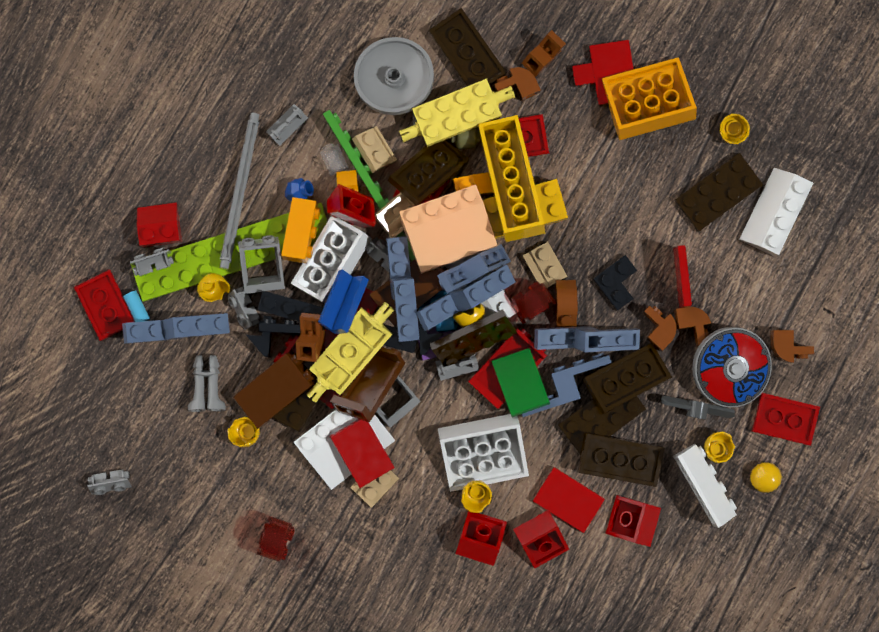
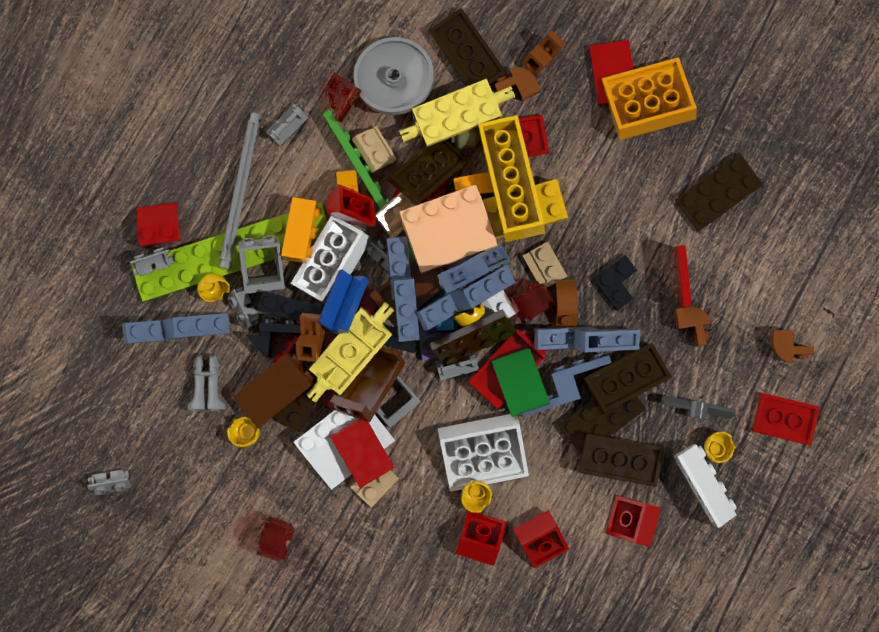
(104, 304): red tile -> none
(136, 307): medium azure cylinder -> none
(299, 189): blue rock -> none
(333, 159): clear brick -> none
(341, 95): none -> clear red wing
(568, 499): red tile -> none
(583, 74): red tile -> none
(665, 329): dark orange brick -> none
(732, 367): dish -> none
(734, 129): yellow hair -> none
(766, 477): yellow hair -> none
(776, 211): white slope -> none

